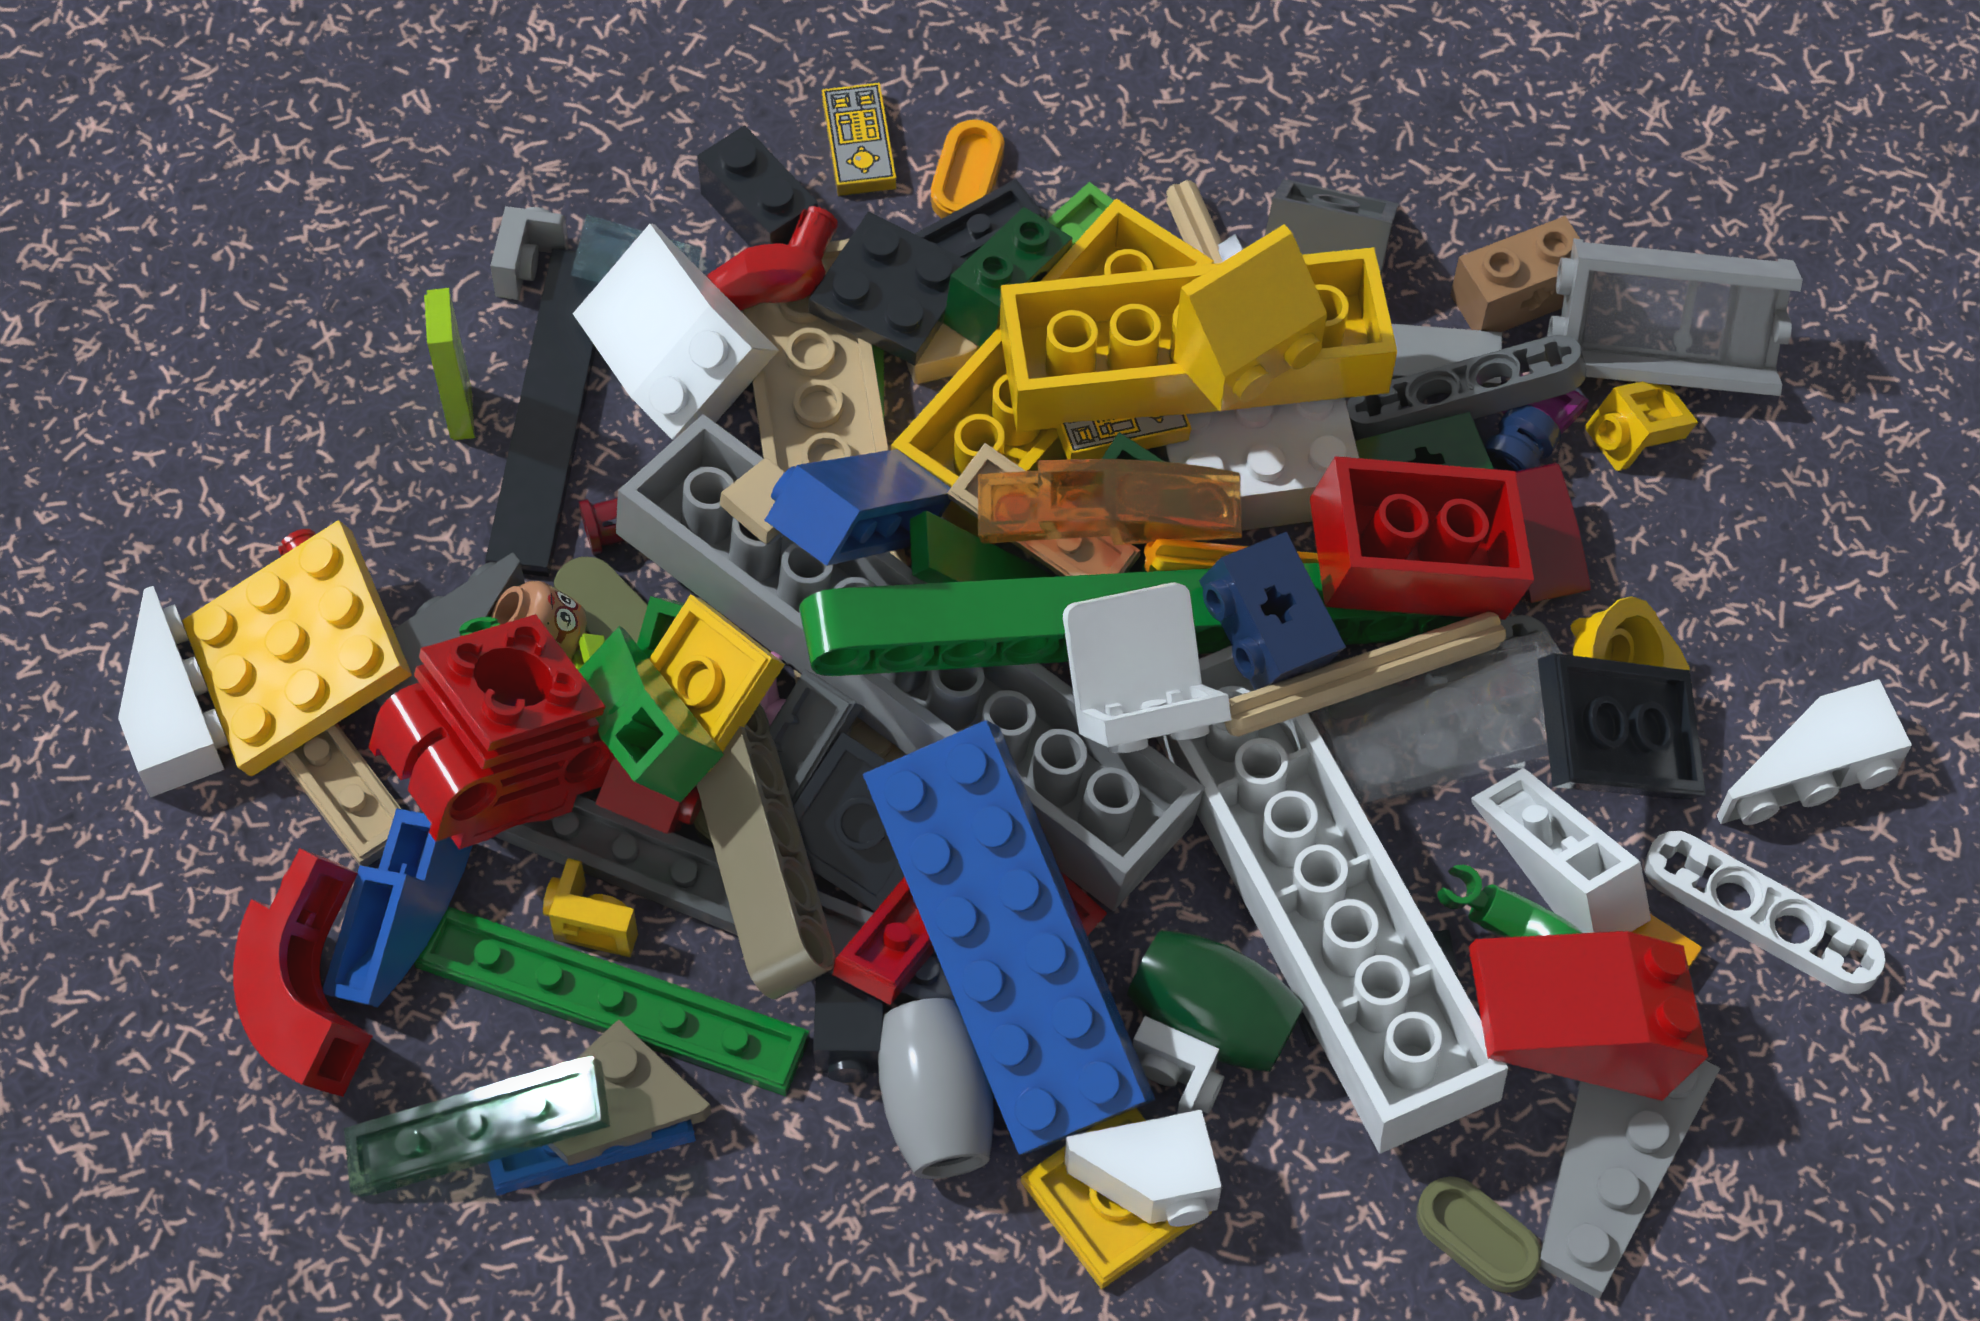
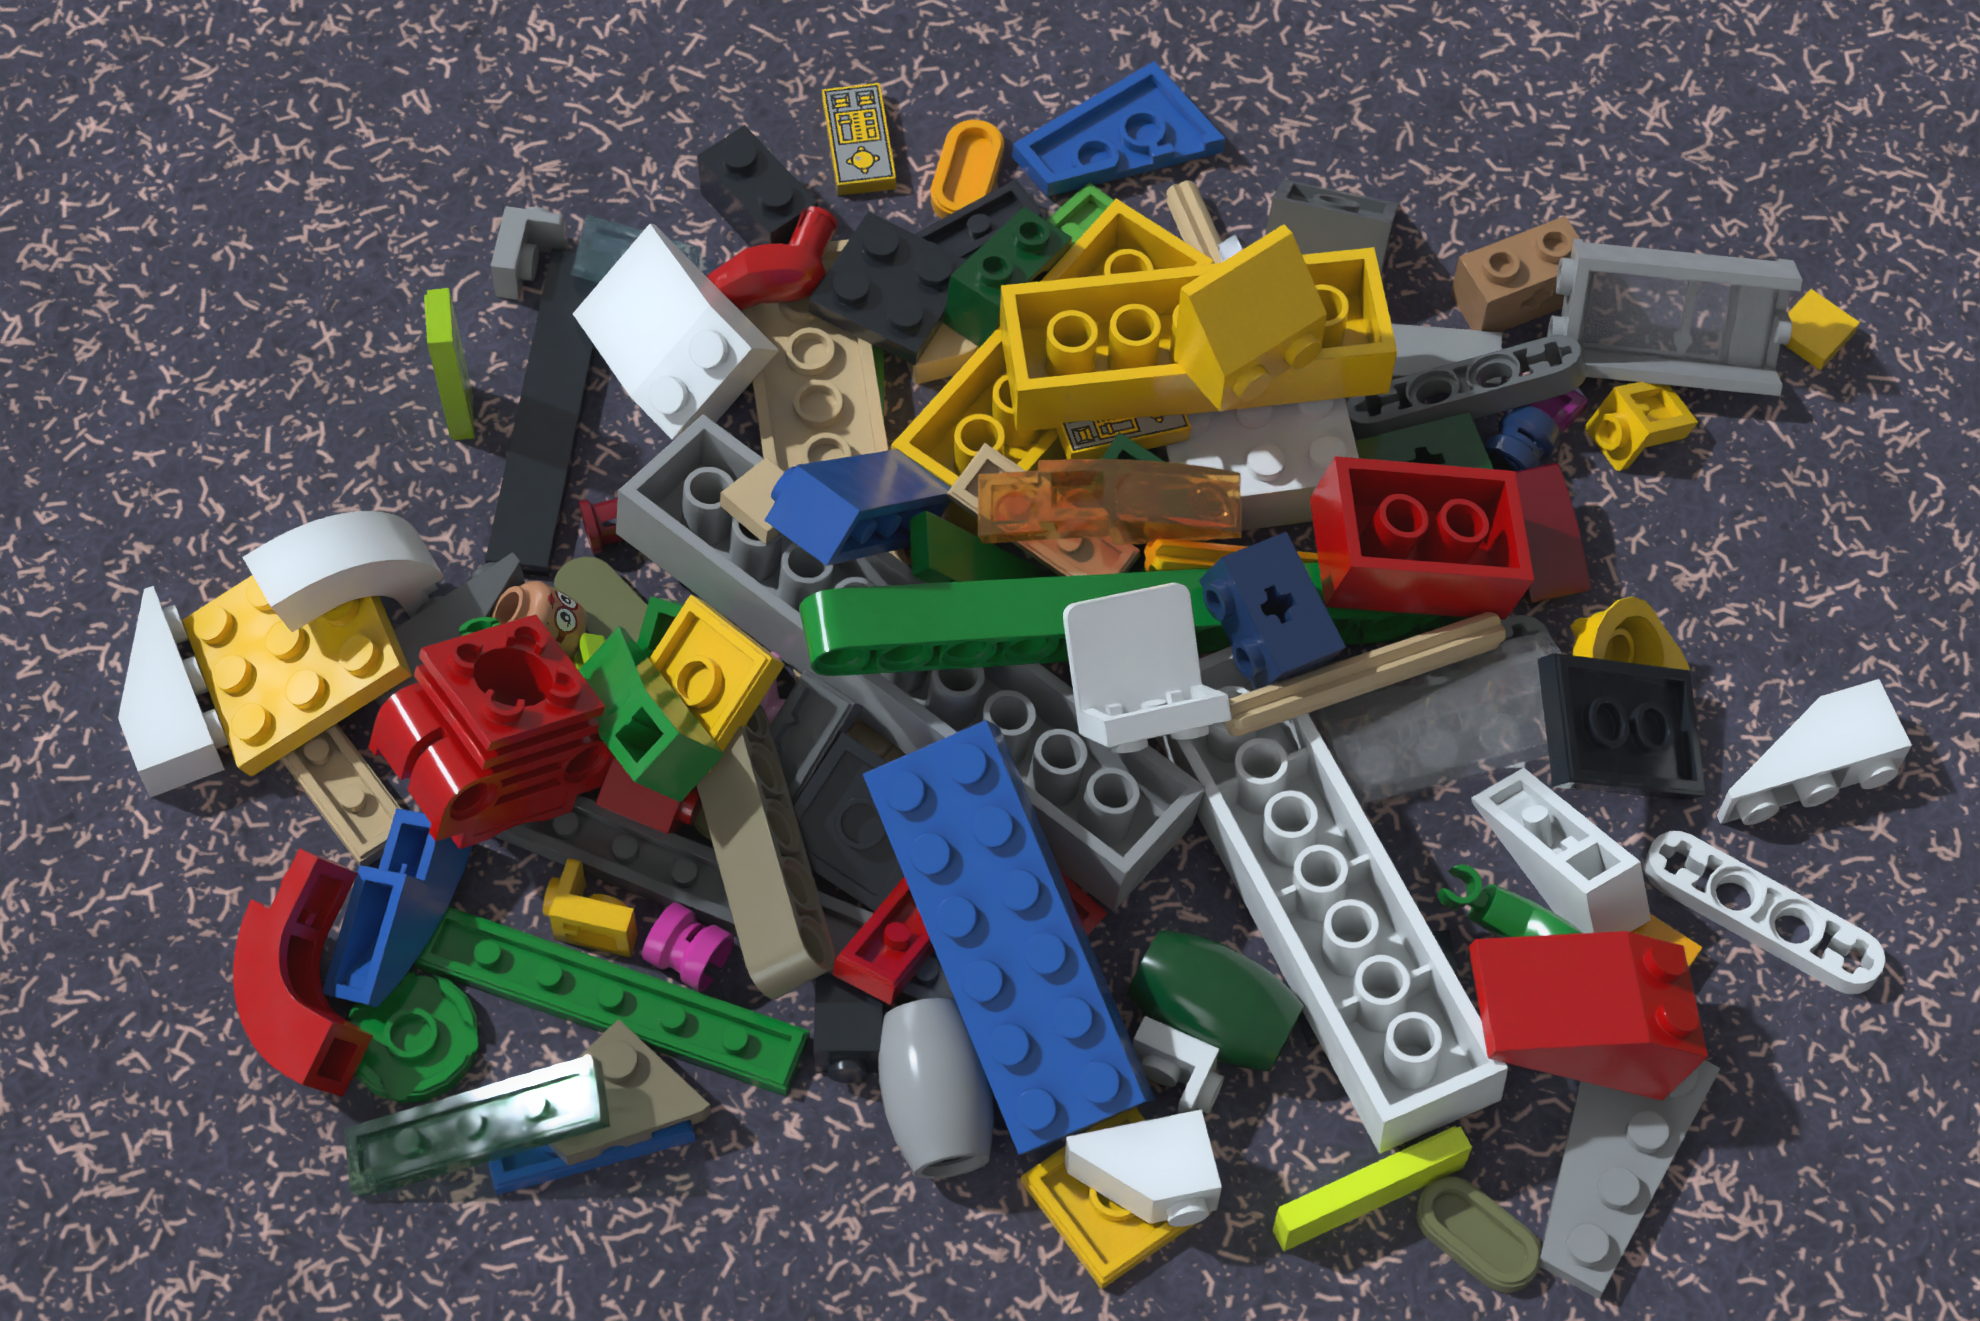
(343, 561): none -> white arch
(417, 1057): none -> green tile
(687, 946): none -> dark pink wheel
(1118, 134): none -> blue wing
(1371, 1187): none -> neon yellow tile
(1819, 329): none -> yellow tile

